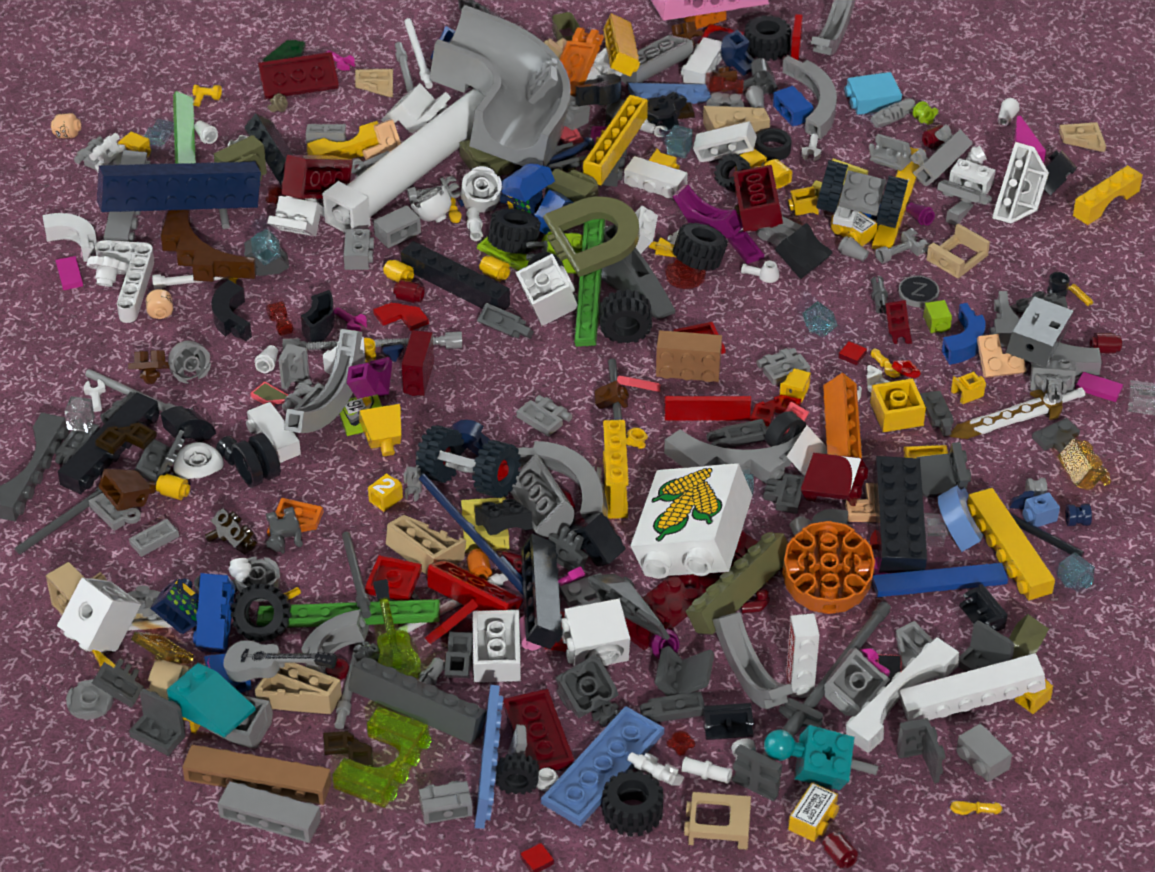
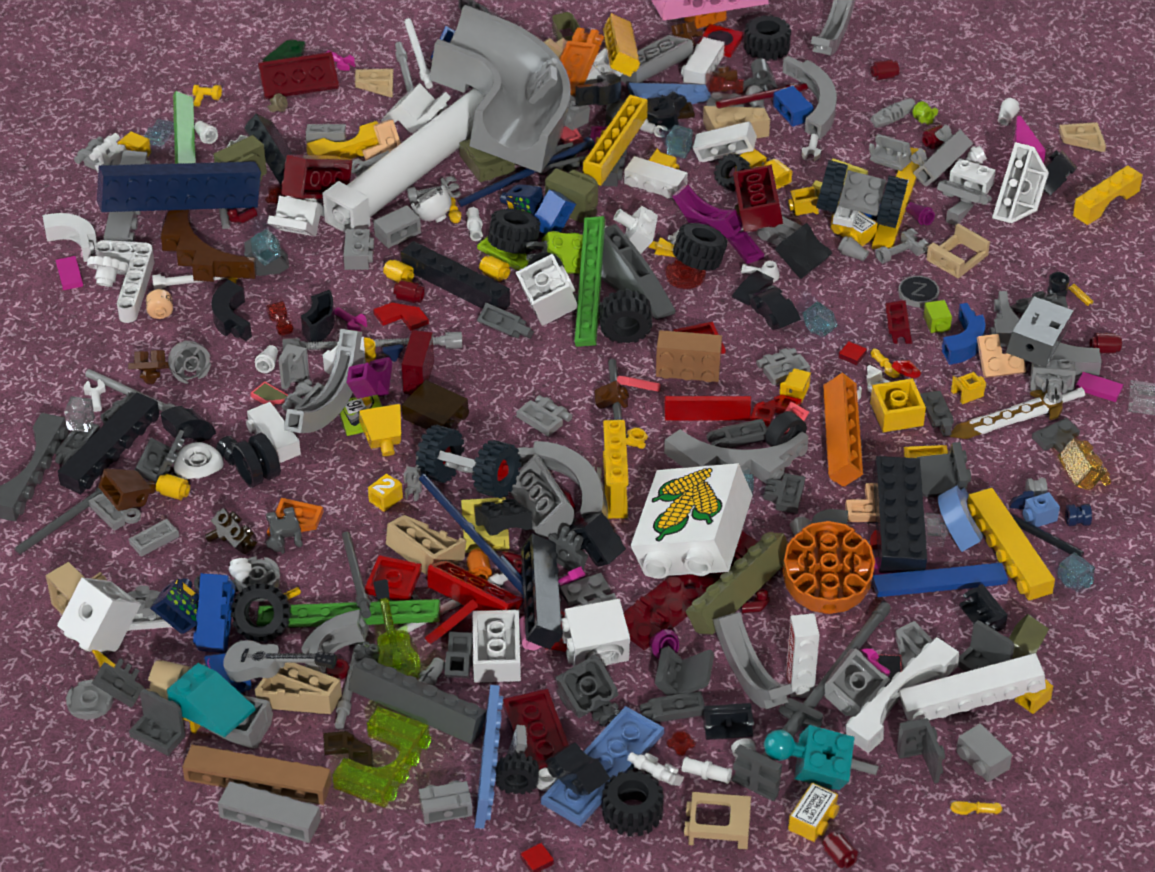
(65, 125): light nougat head -> none
(135, 434): dark brown tile -> none
(162, 648): clear yellow plate -> none
(243, 217): none -> dark red arm
(434, 406): none -> dark brown brick
(471, 434): dark blue brick -> none
(484, 179): white brick -> none
(527, 181): blue slope -> none
(577, 769): none -> black brick
(589, 209): olive piece -> none
(634, 607): dark grey wedge -> none
(734, 52): dark blue brick -> none
(751, 284): none -> black slope
(756, 96): none -> dark red bar
(774, 307): none -> black brick
(775, 135): black tyre -> none
(796, 37): red tile -> none
(804, 448): white sticker -> none
(834, 478): dark red panel -> none
(872, 92): medium azure brick -> none
(879, 294): dark grey pin -> none
(884, 69): none -> dark red brick

